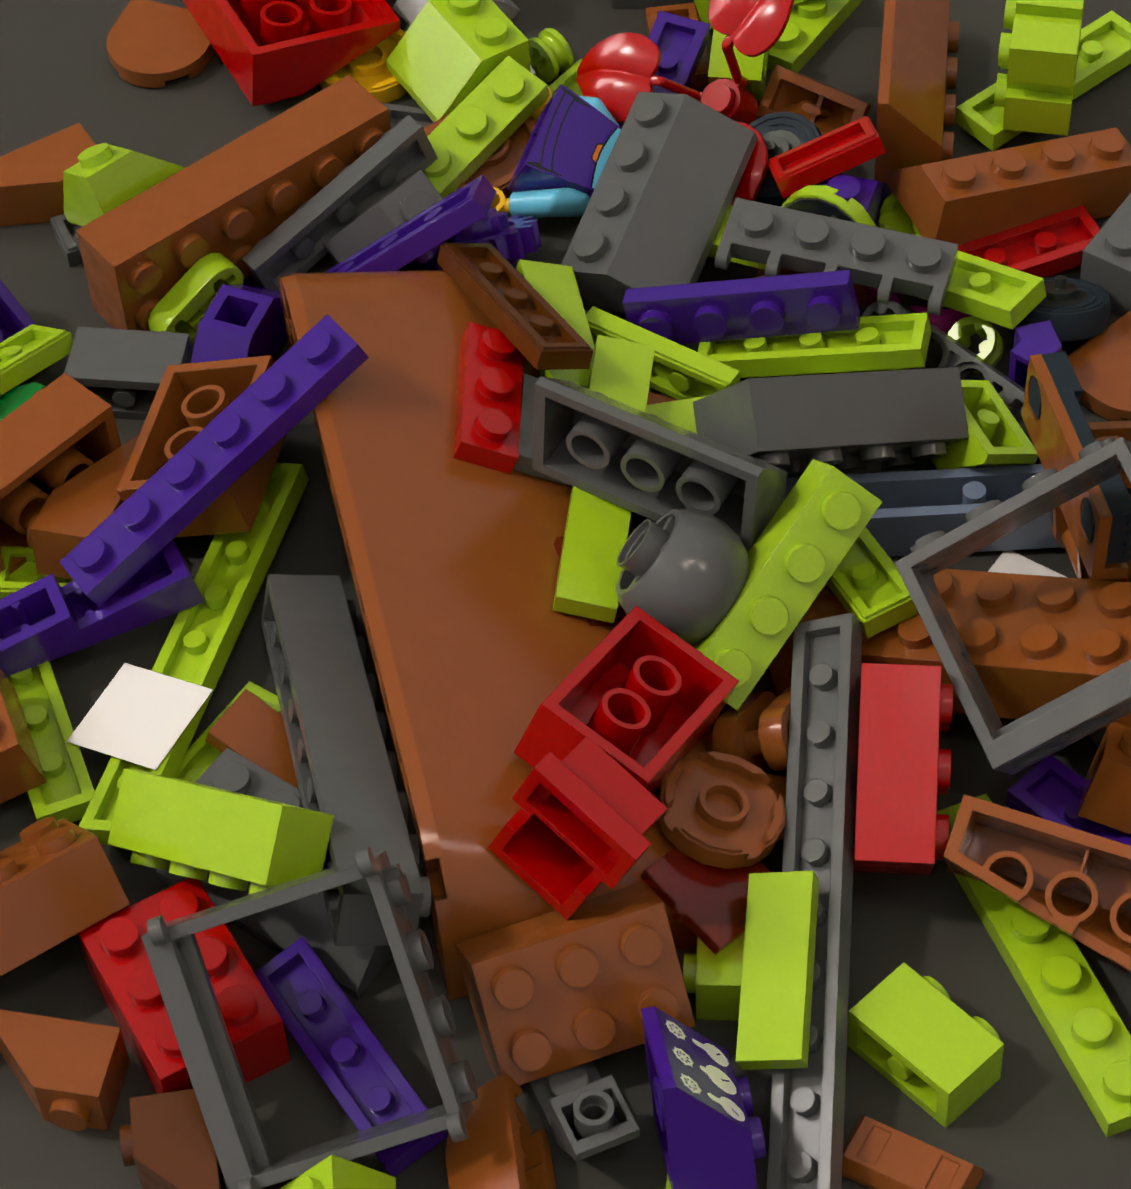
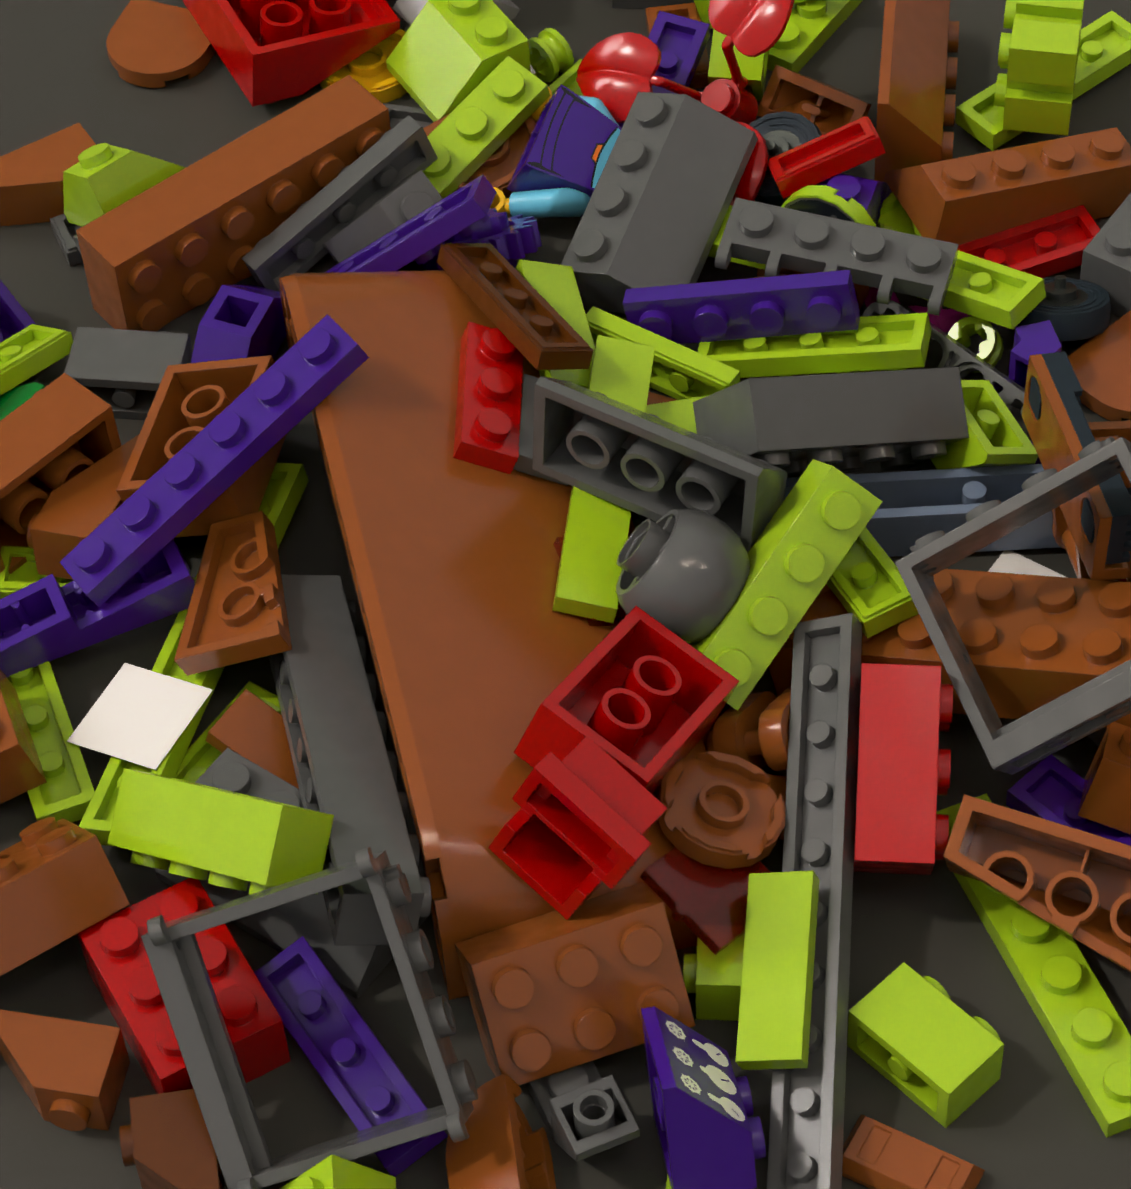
(192, 295): lime beam -> none
(236, 598): none -> dark orange wing

